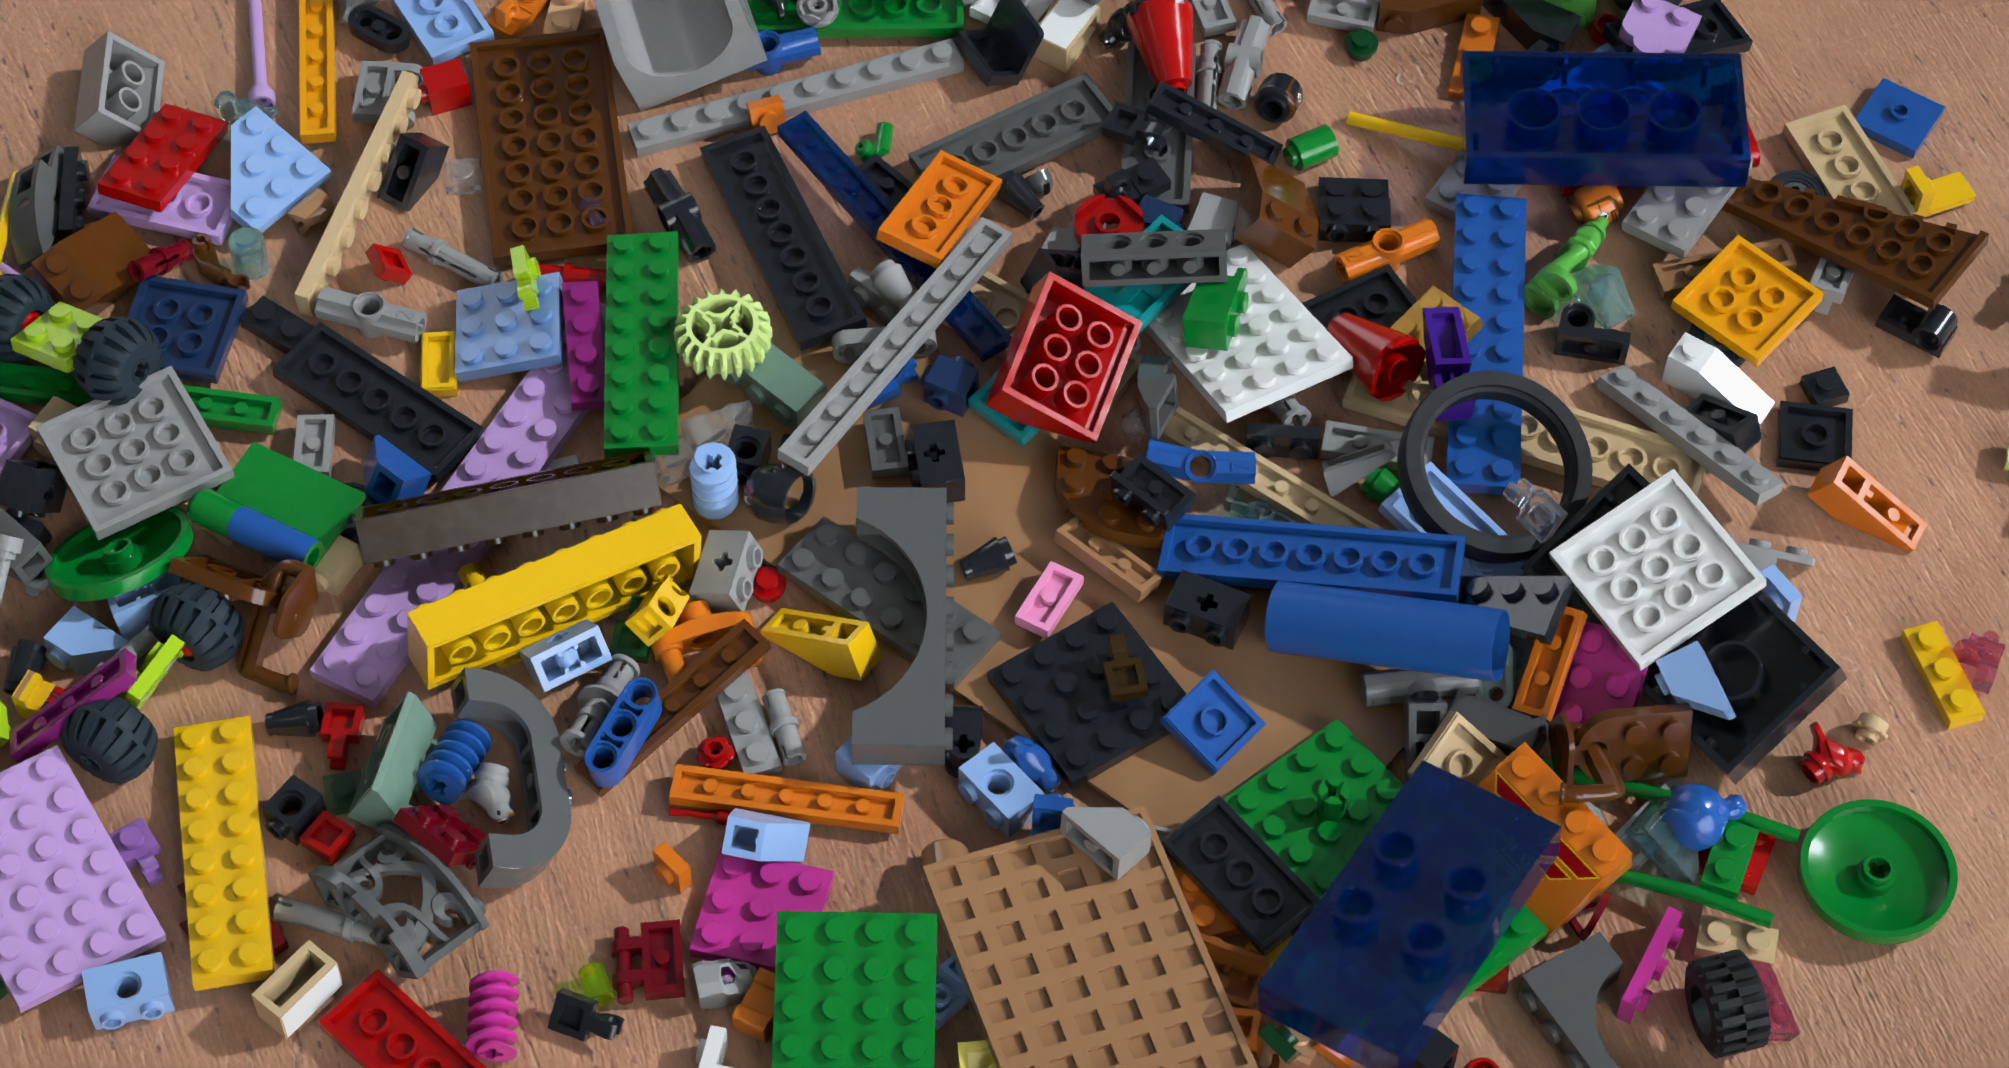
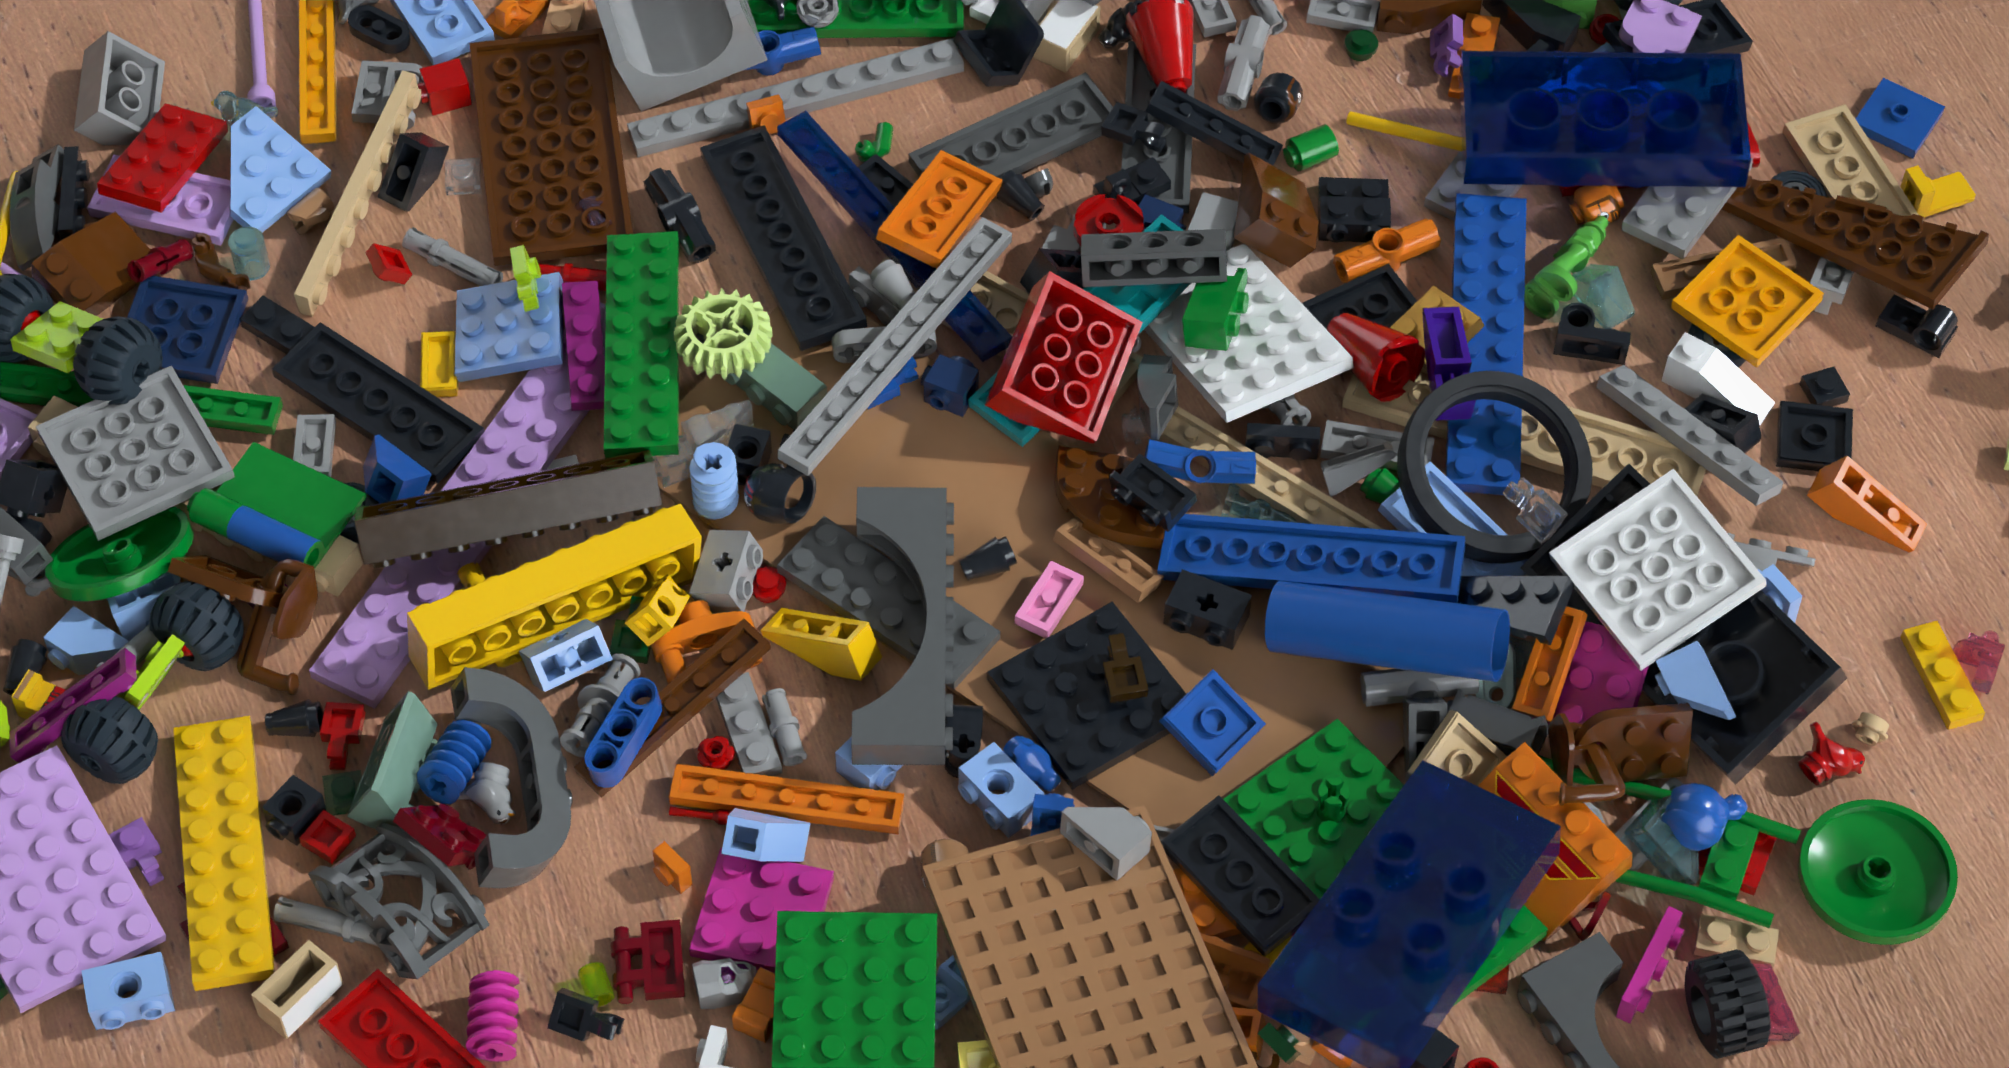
(370, 314): light grey piece -> none
(885, 442): dark grey plate -> none
(936, 458): black brick -> none
(1209, 72): light grey pin -> none
(1445, 42): none -> medium lavender plate

